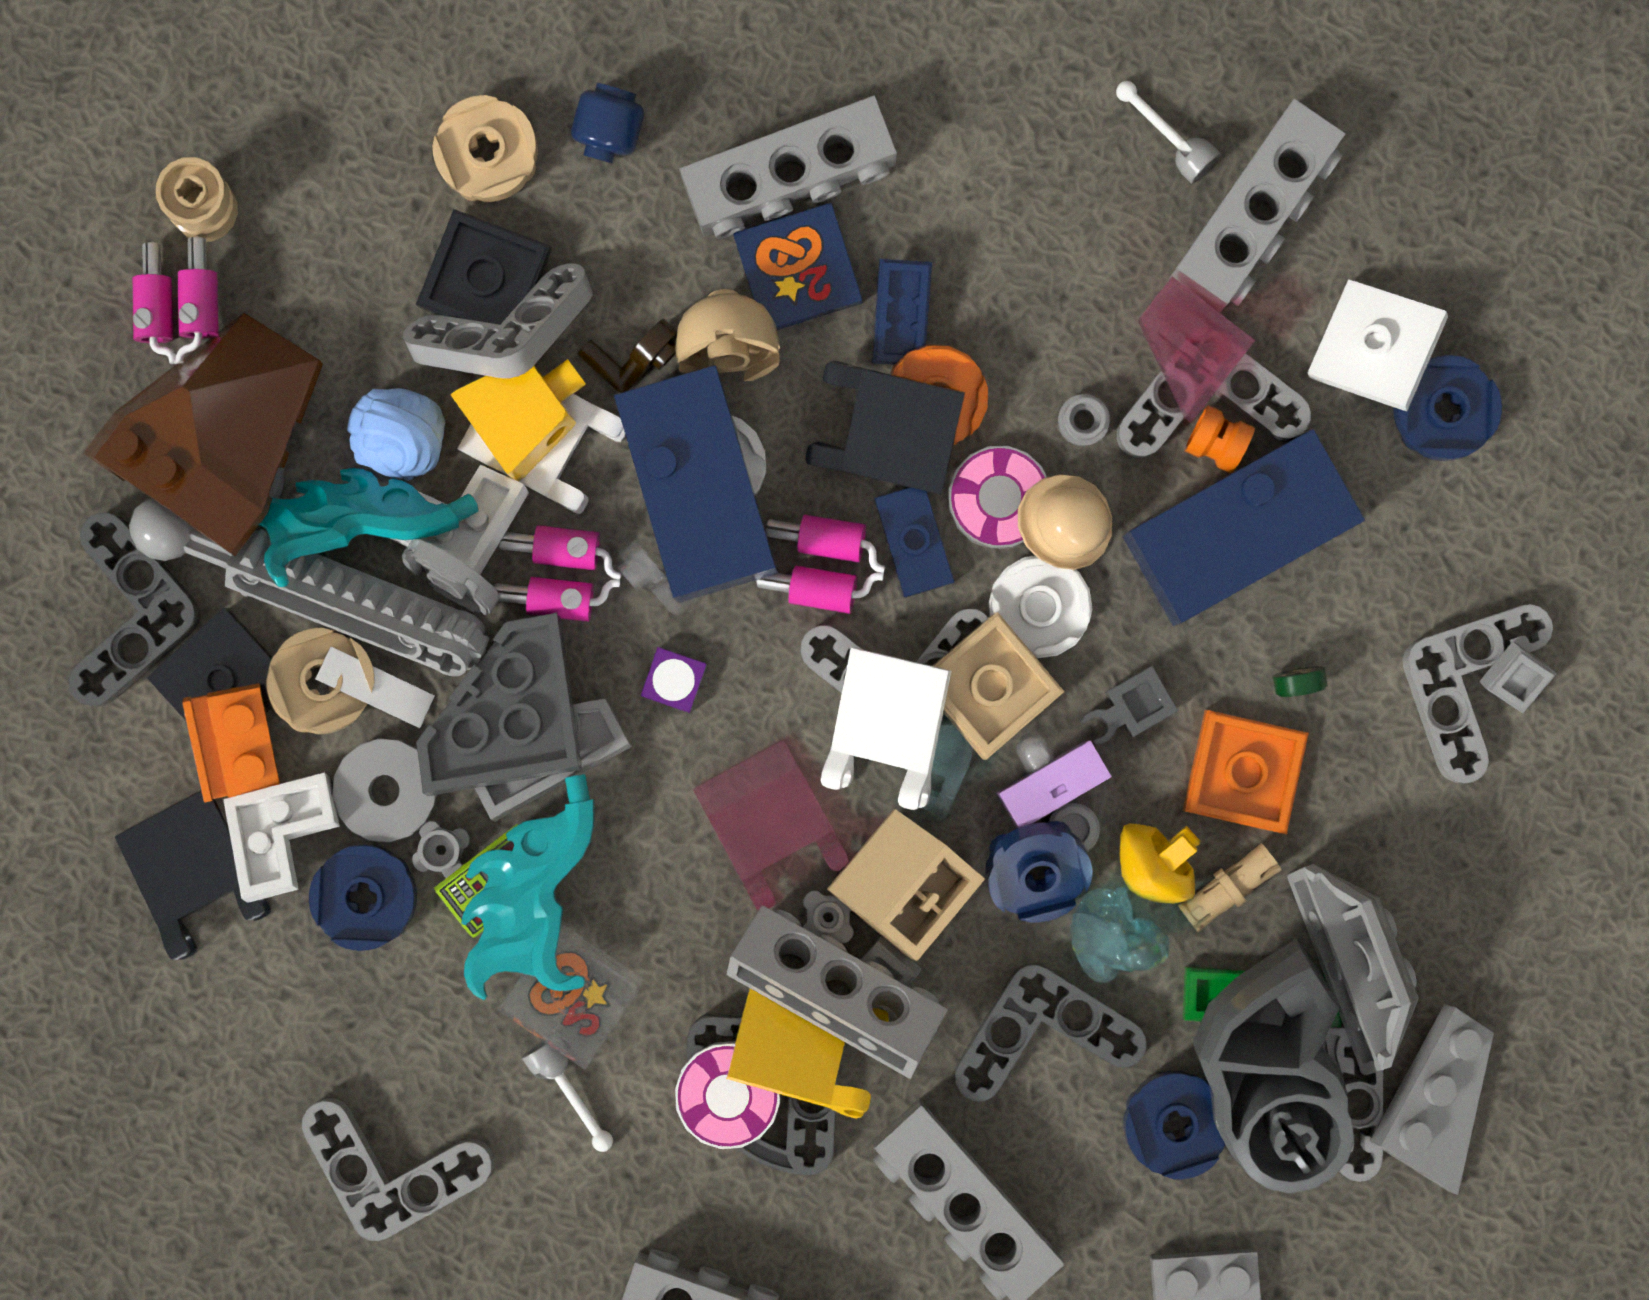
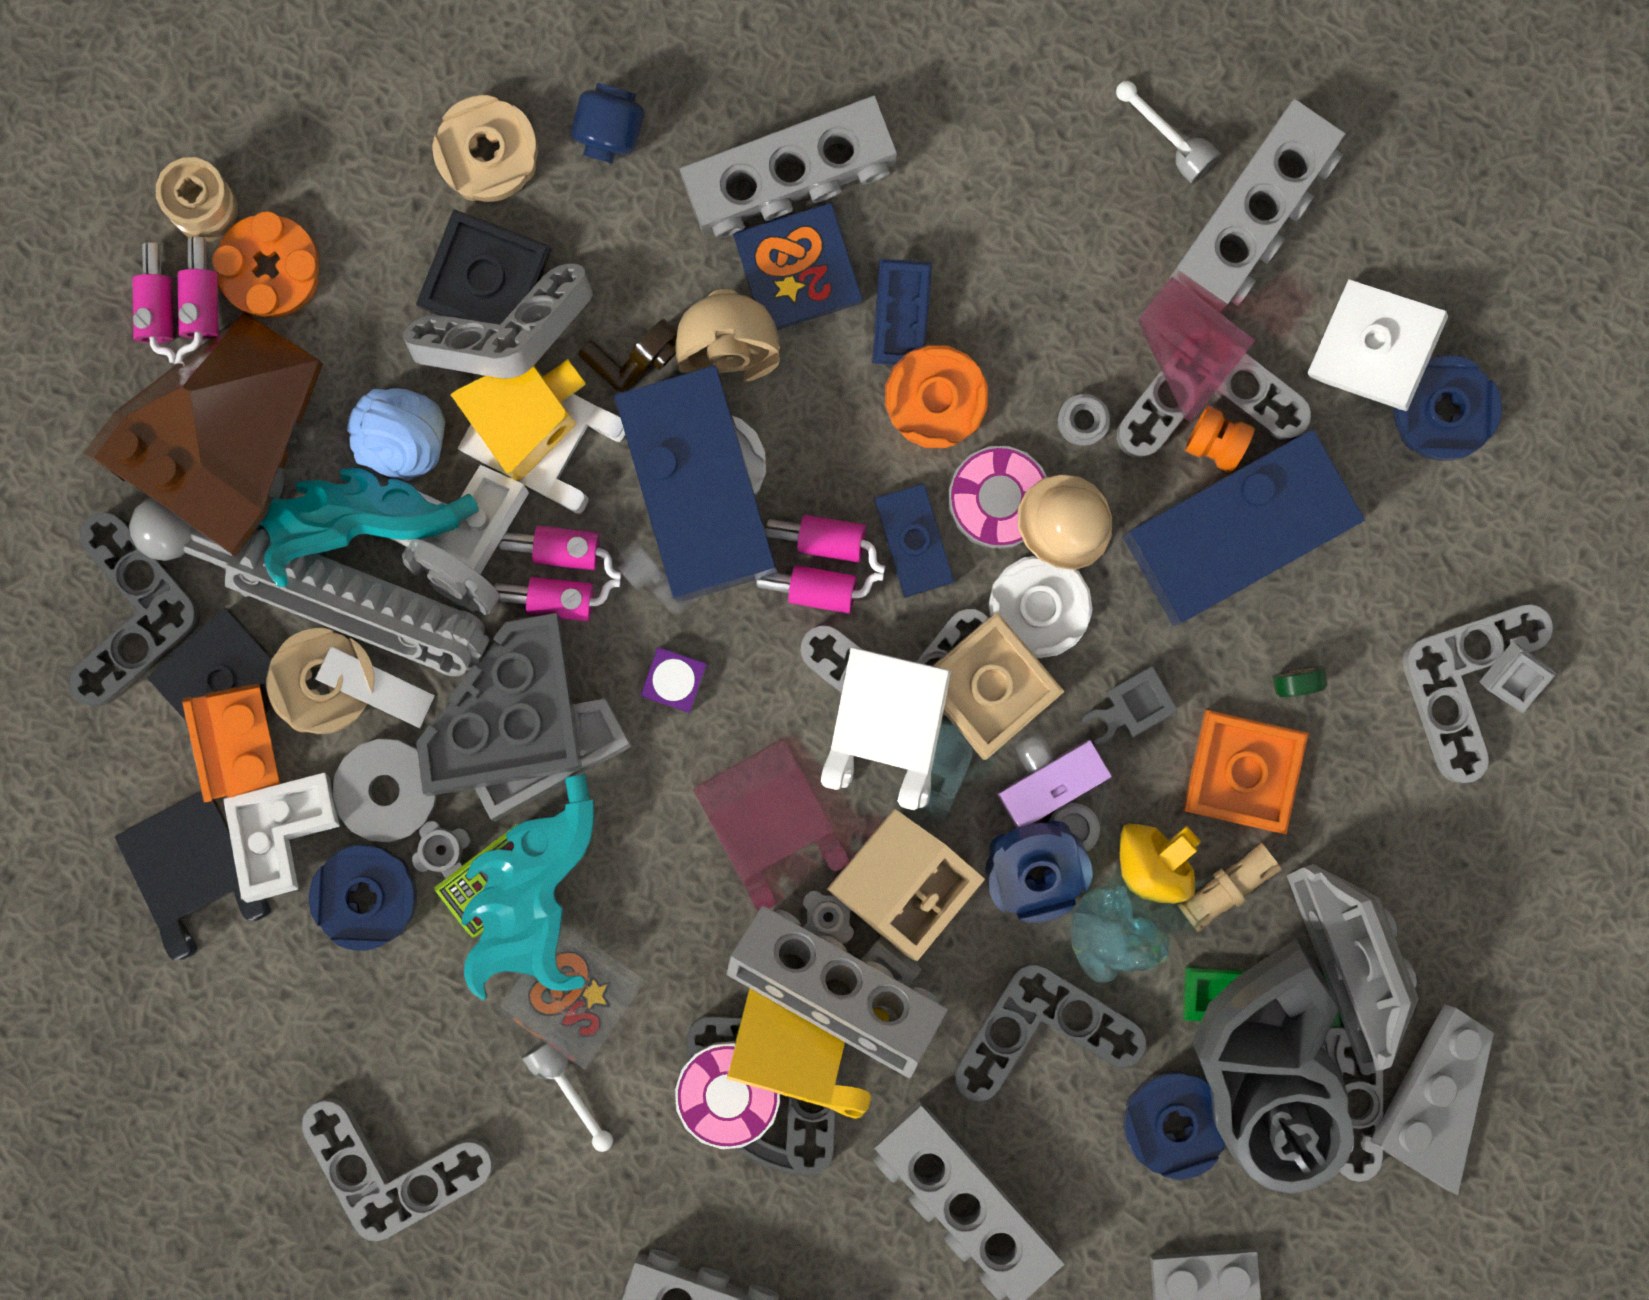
(237, 261): none -> orange plate
(897, 430): black flag -> none

